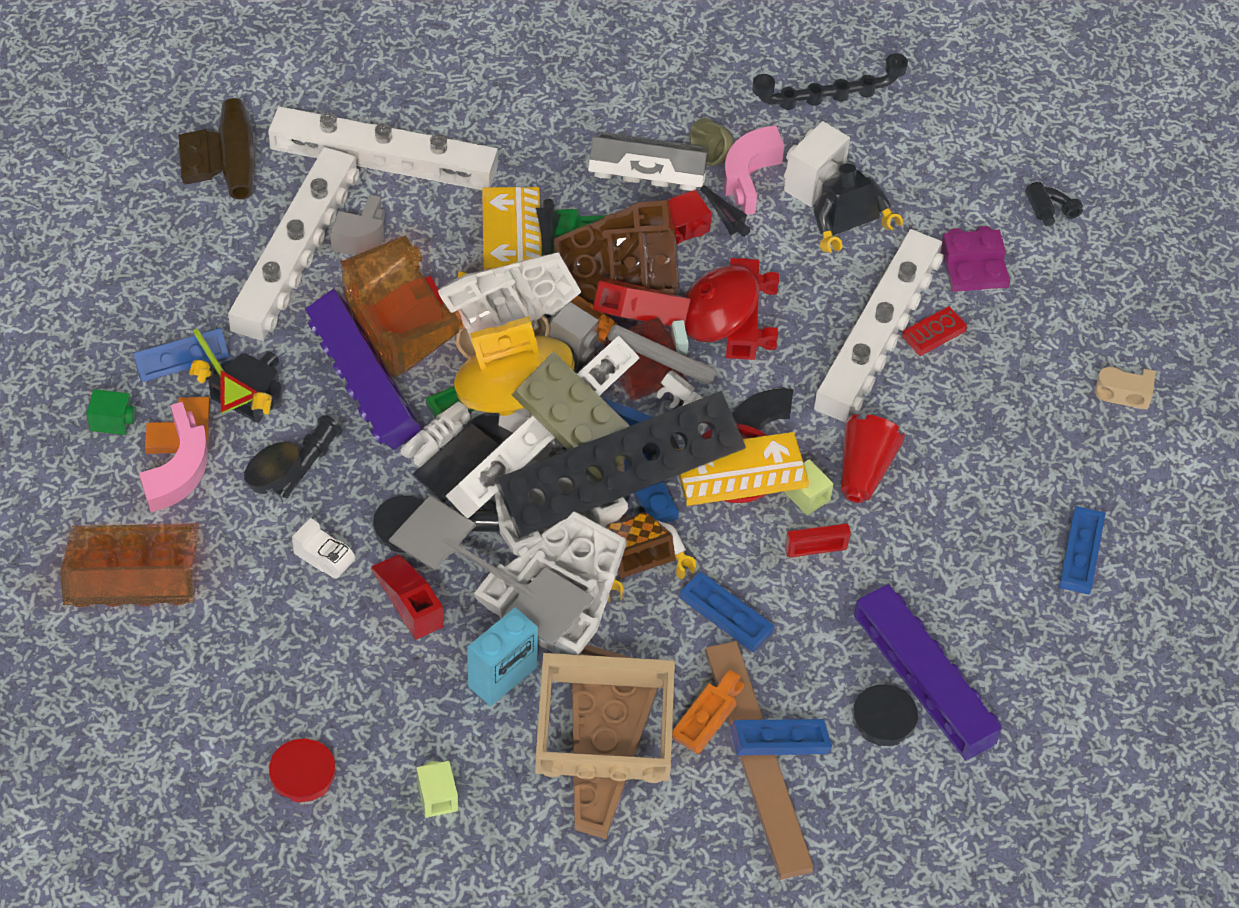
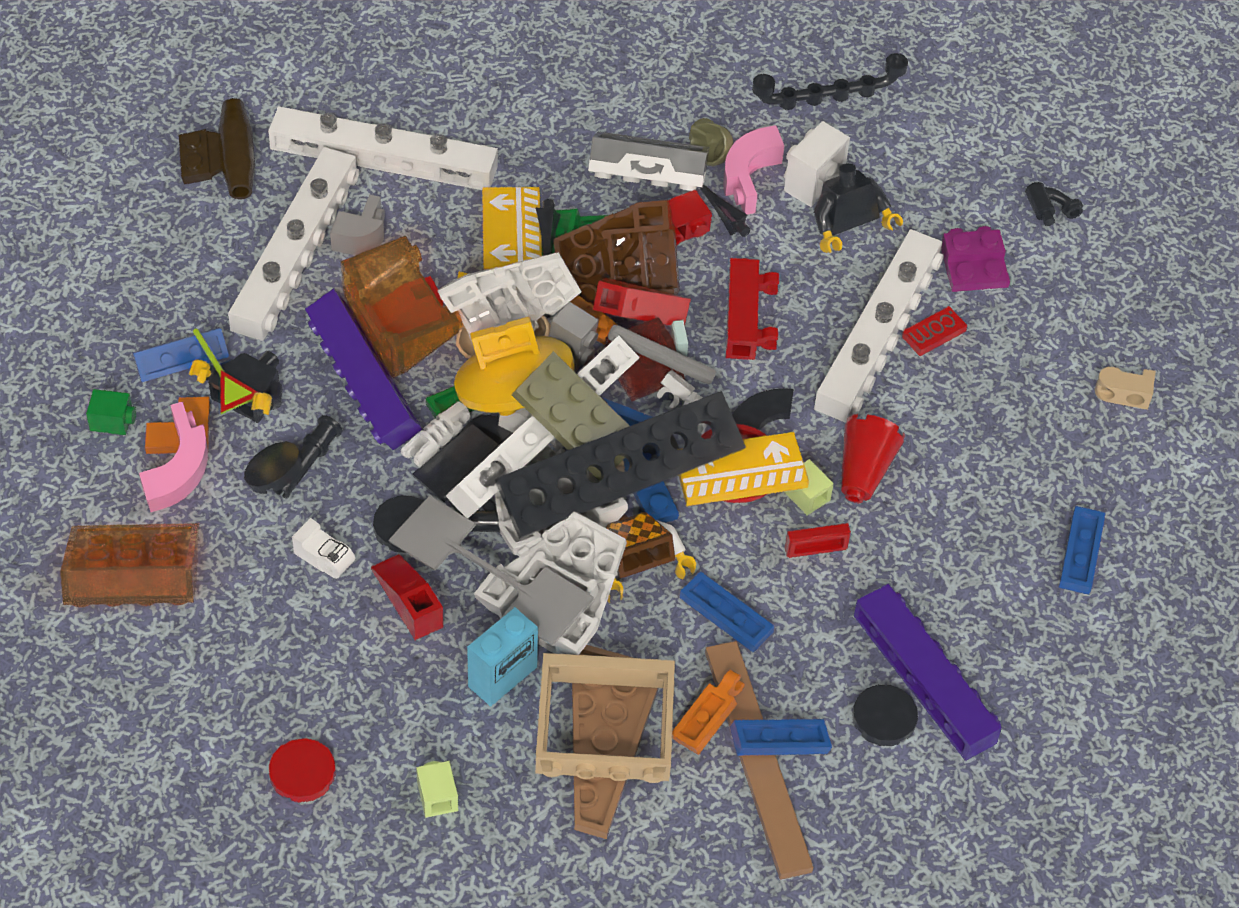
(720, 303): red dish -> none

